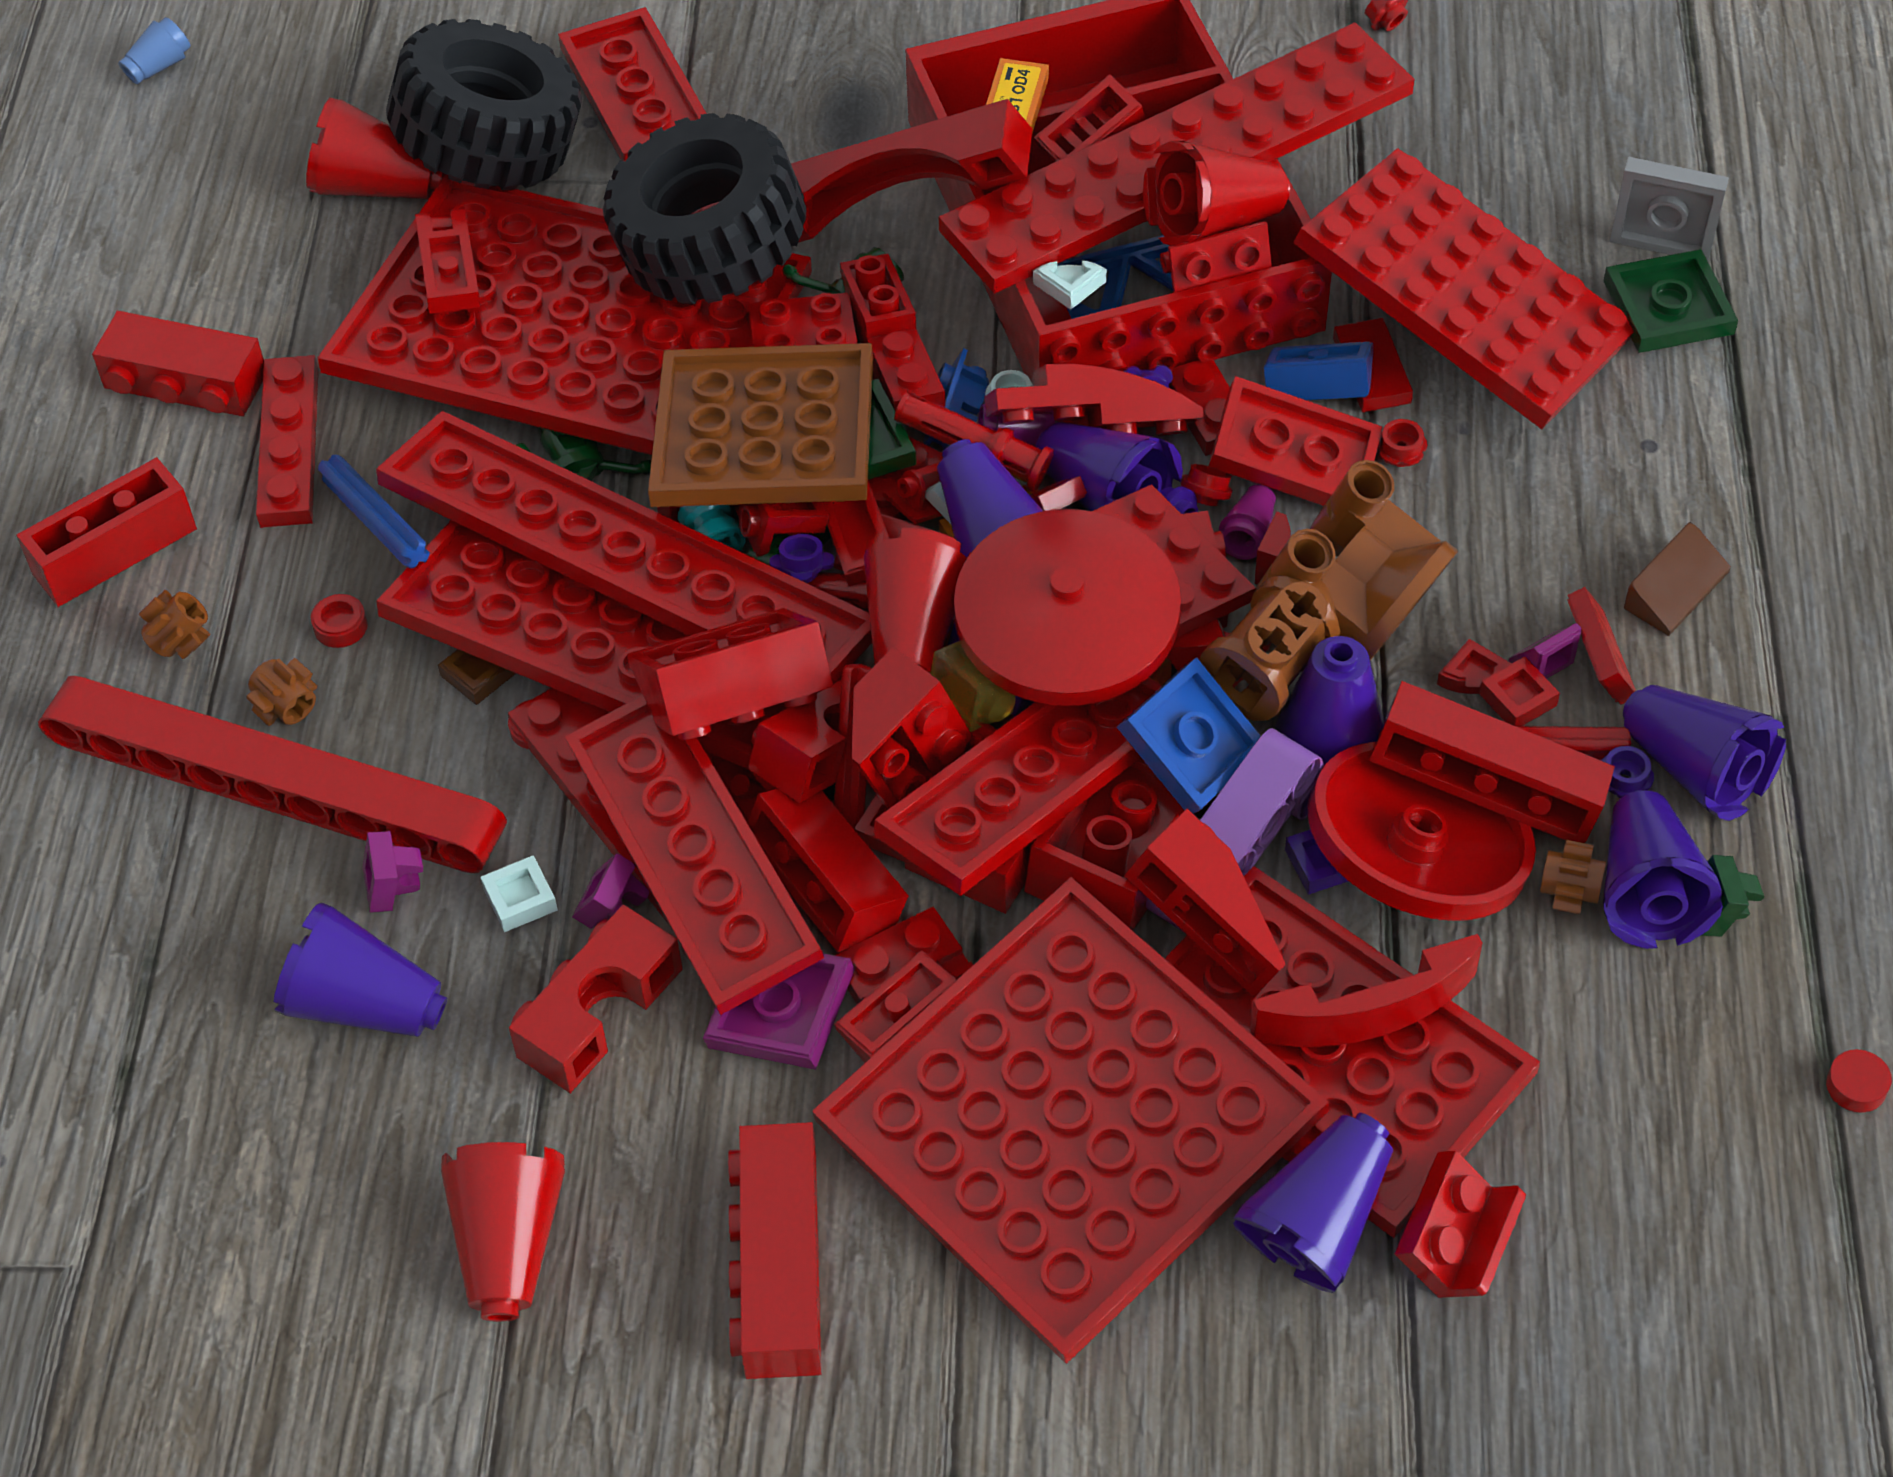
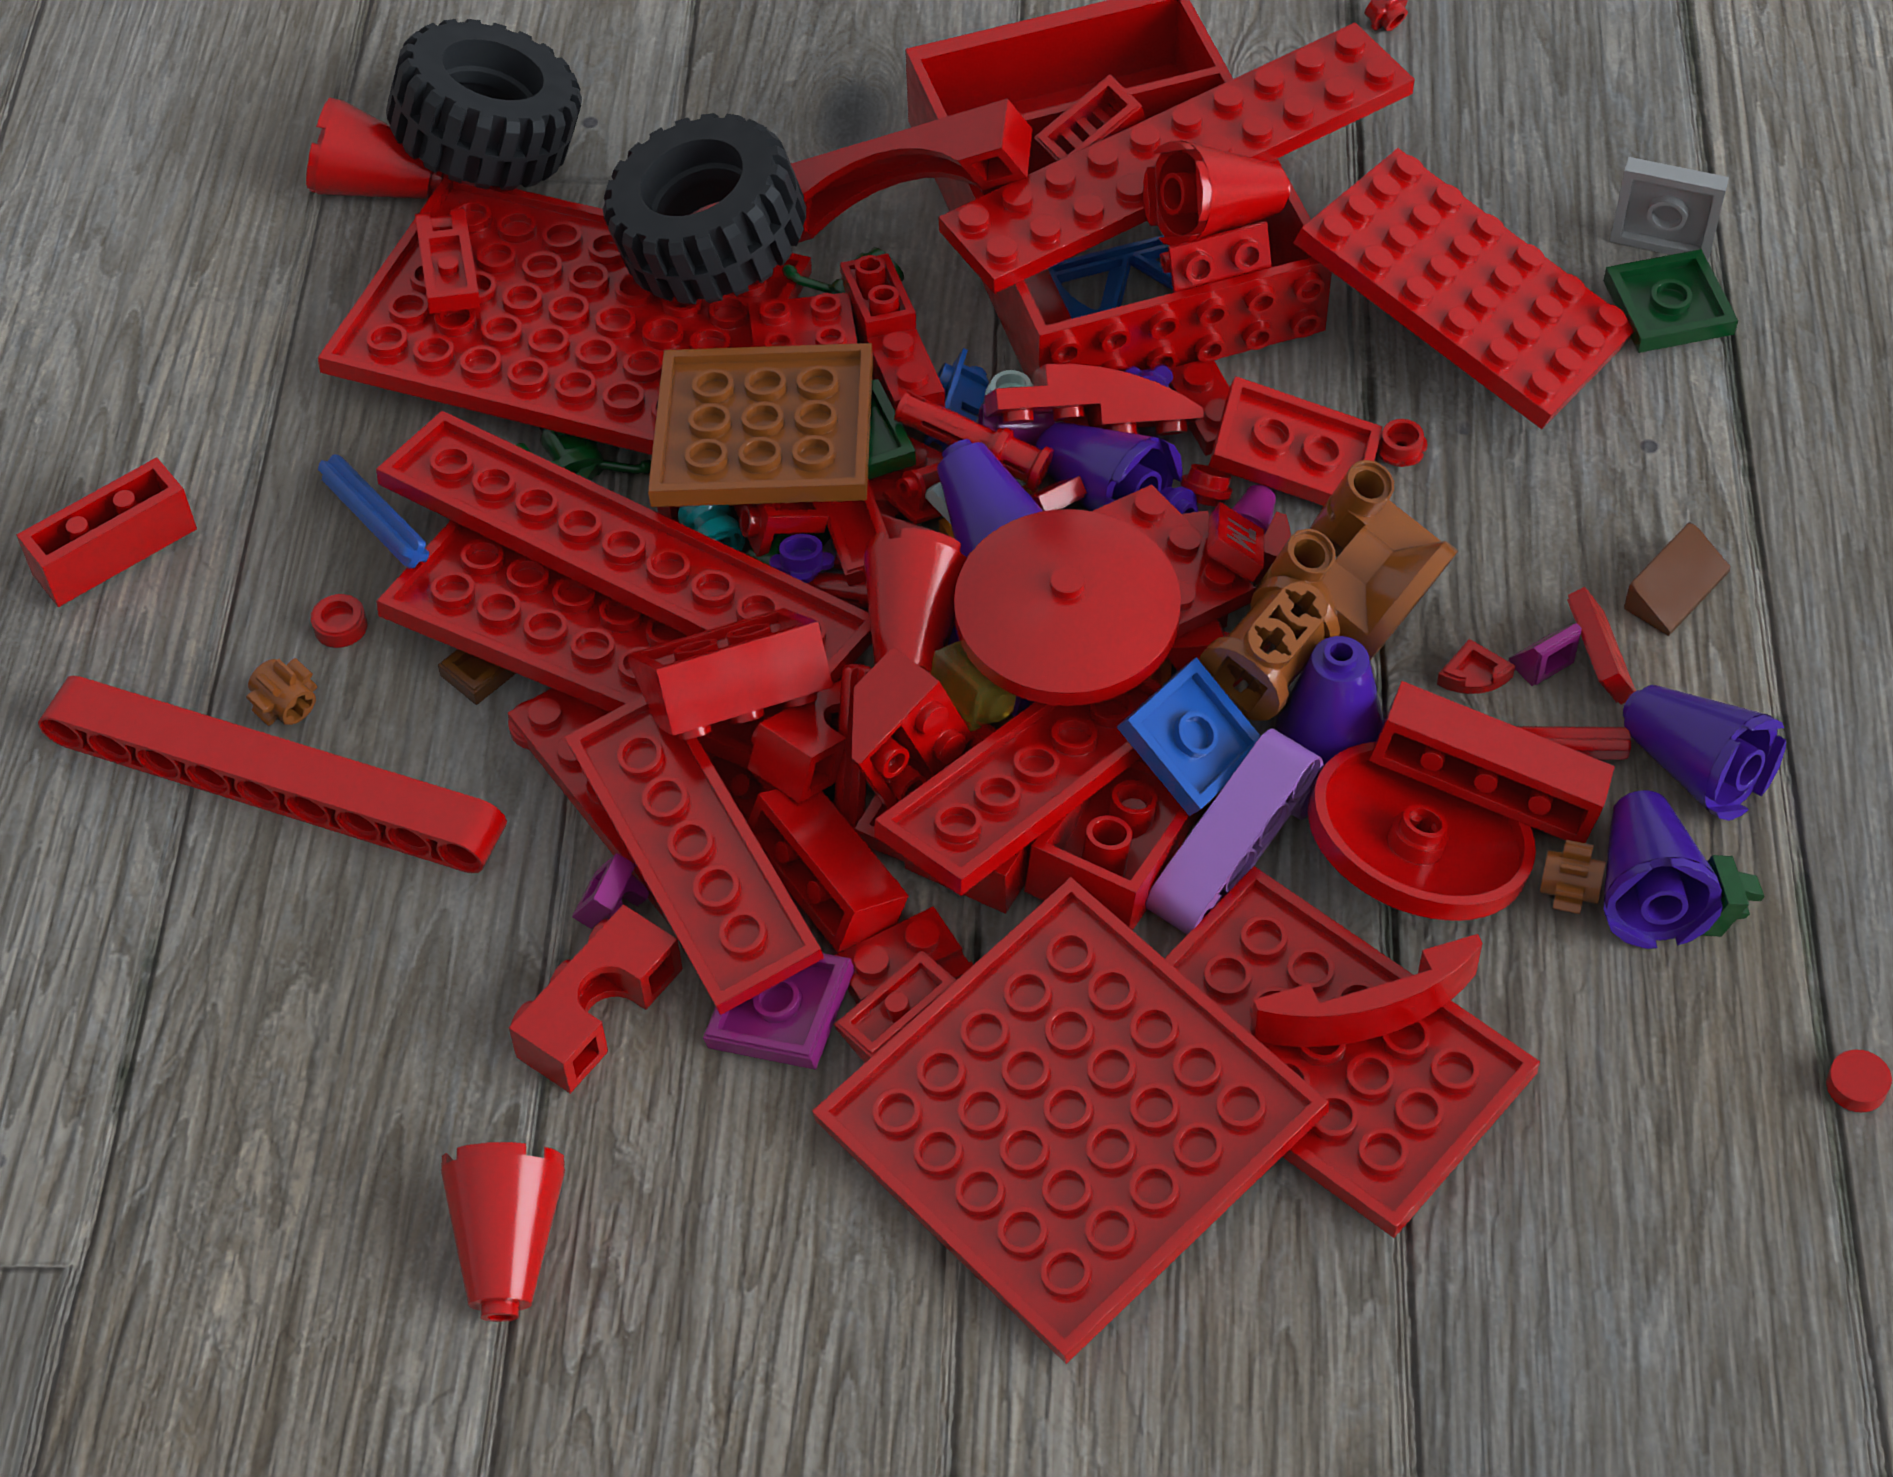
(155, 50): medium blue cone -> none
(174, 624): dark orange gear -> none
(179, 363): red brick -> none
(287, 441): red plate -> none
(355, 980): dark purple cone -> none
(389, 870): magenta tile -> none
(519, 893): light aqua plate -> none
(629, 77): red plate -> none
(777, 1251): red brick -> none
(1022, 85): tile -> none
(1069, 282): light aqua tile -> none
(1205, 894): red slope -> none
(1235, 542): none -> red tile
(1311, 864): dark purple plate -> none
(1320, 1202): dark purple cone -> none
(1321, 370): blue slope -> none
(1388, 378): red tile -> none
(1458, 1228): red bracket -> none
(1519, 692): red plate -> none
(1633, 763): dark purple plate -> none

